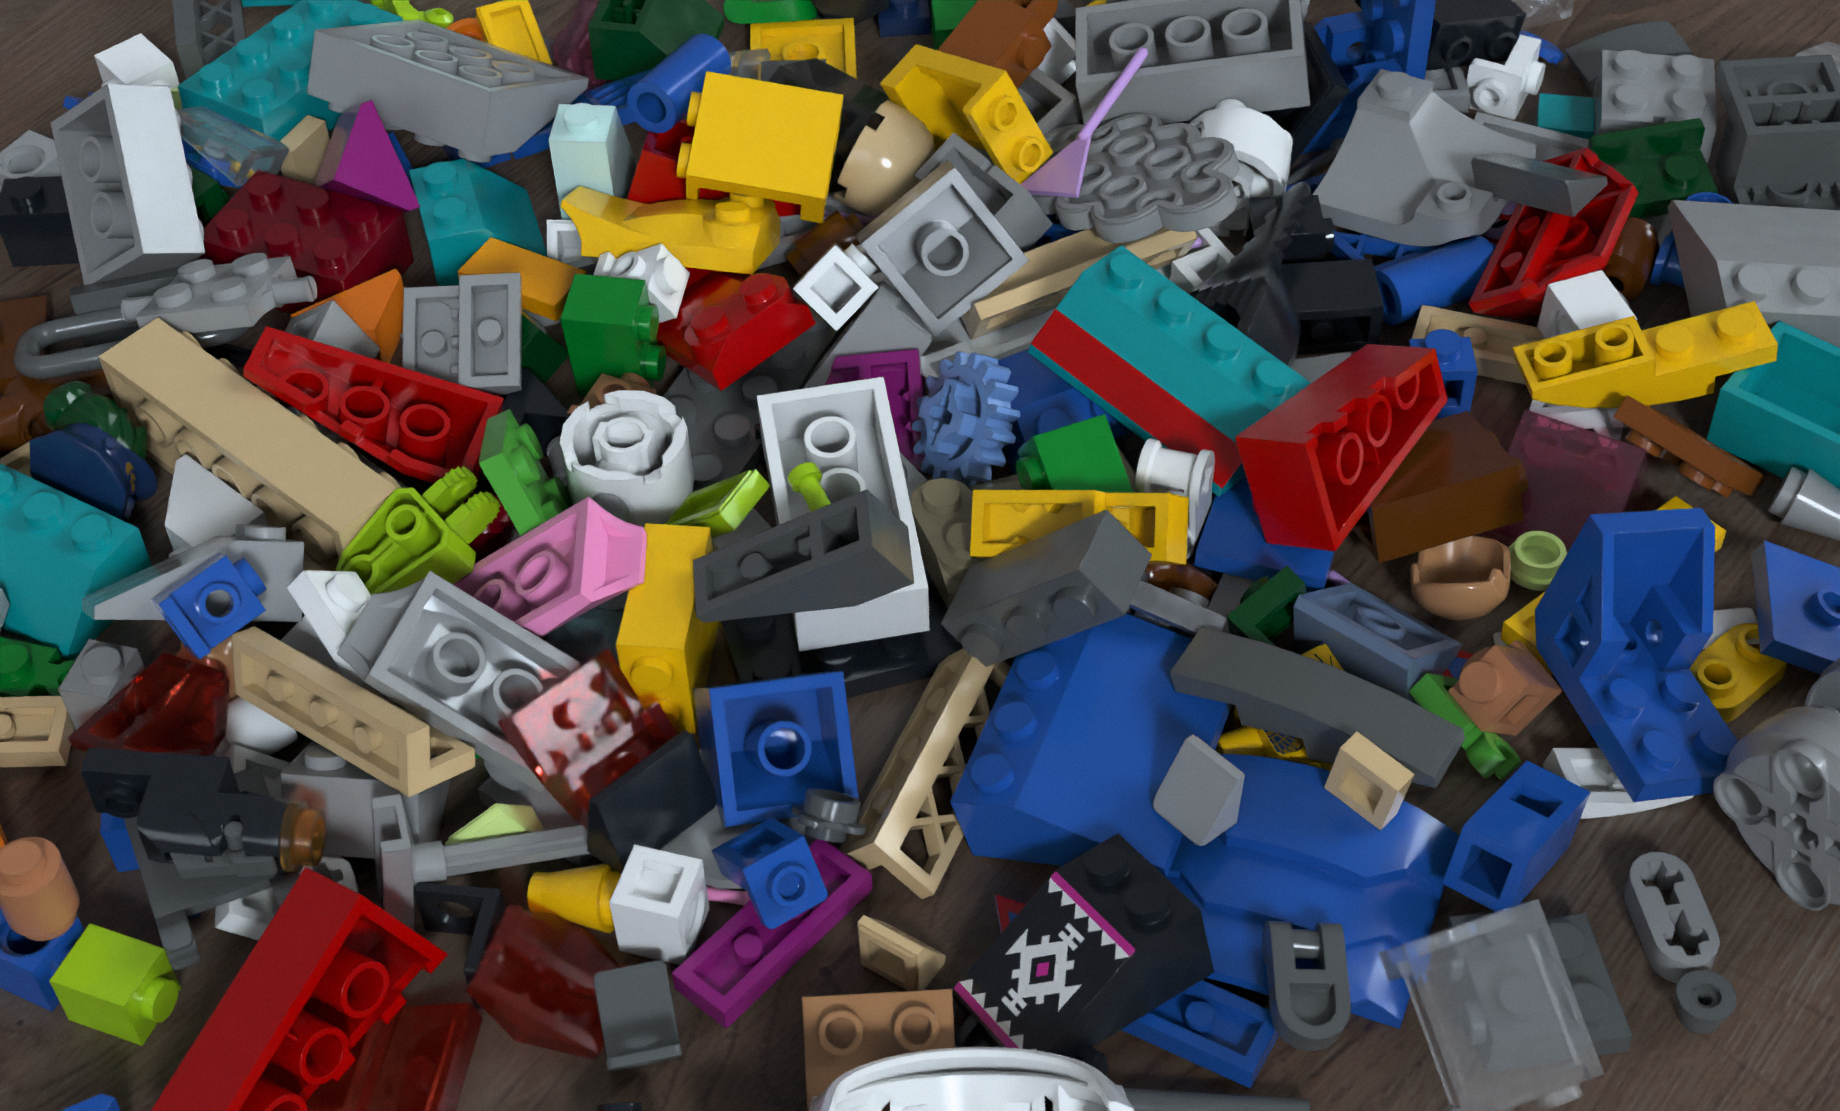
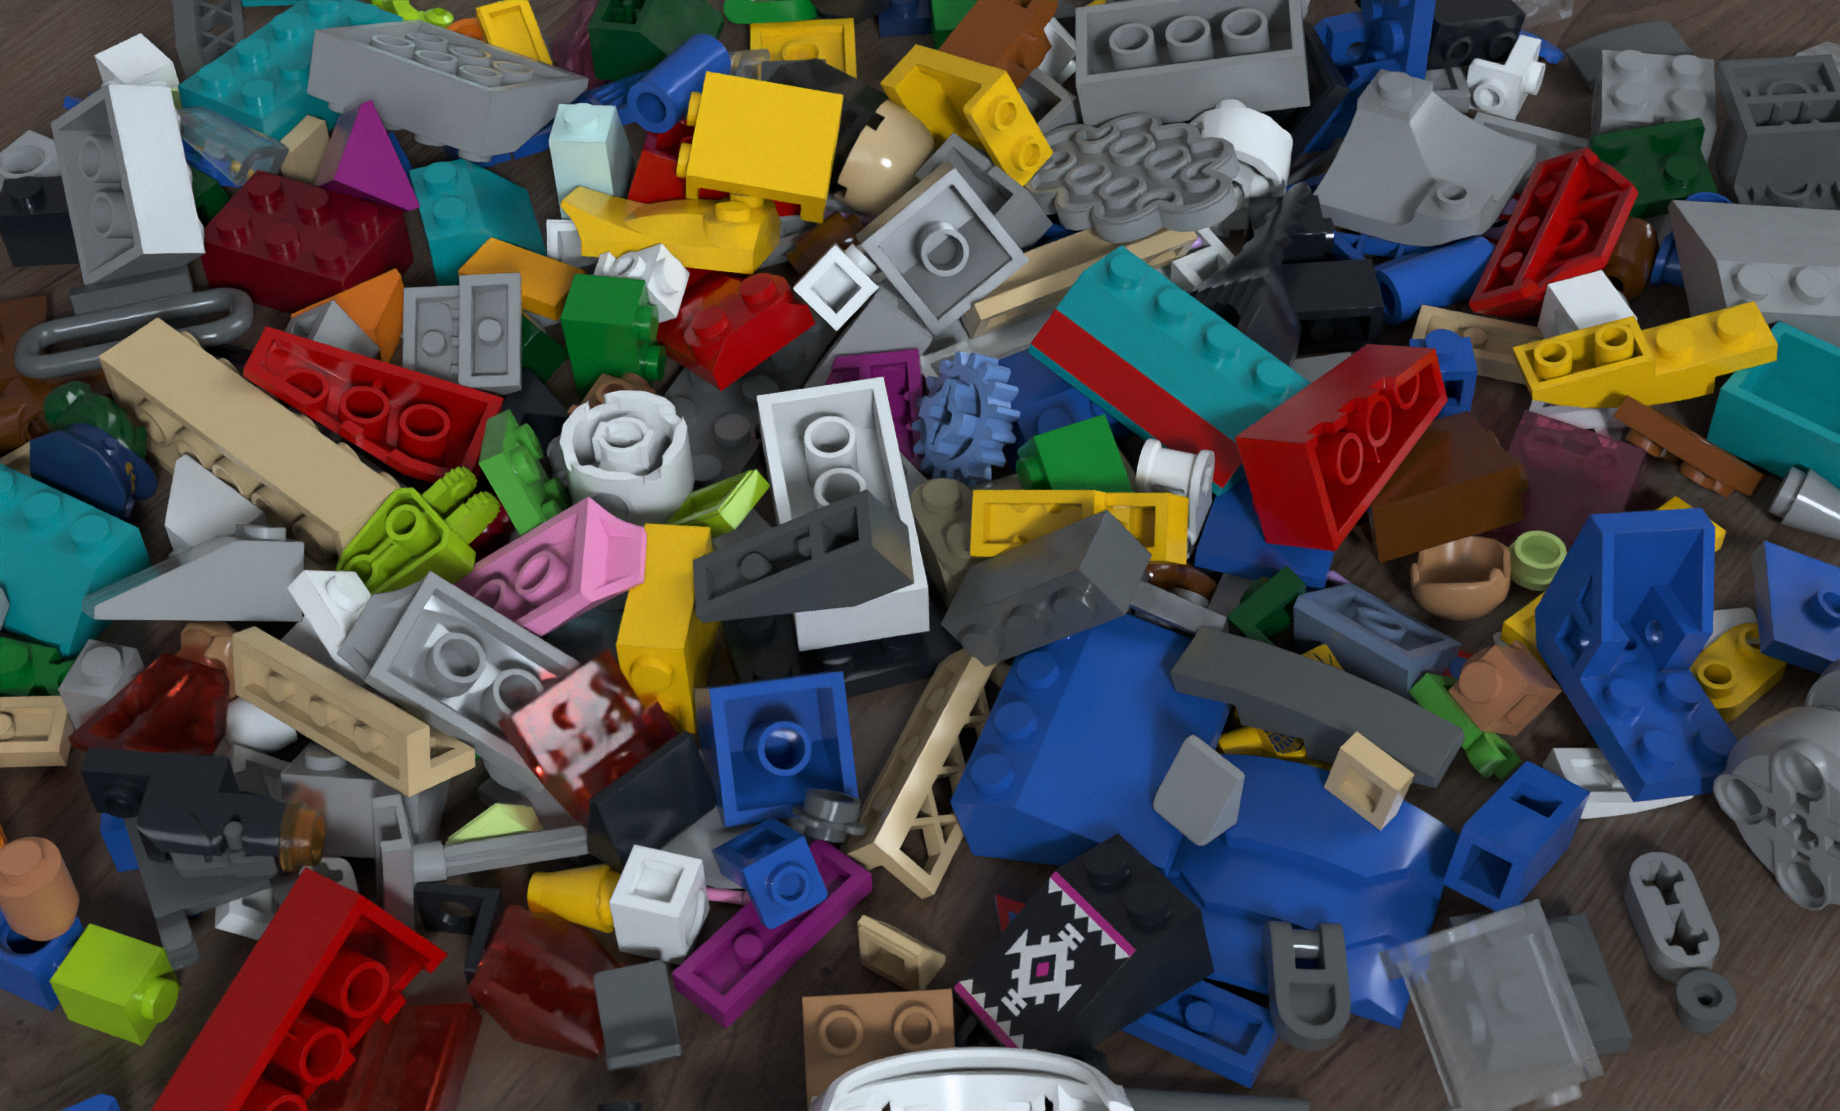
(185, 601): blue brick -> none
(222, 295): light grey plate -> none
(806, 480): lime piece -> none
(1065, 171): lavender piece -> none
(1536, 183): dark grey slope -> none
(1566, 114): teal tile -> none

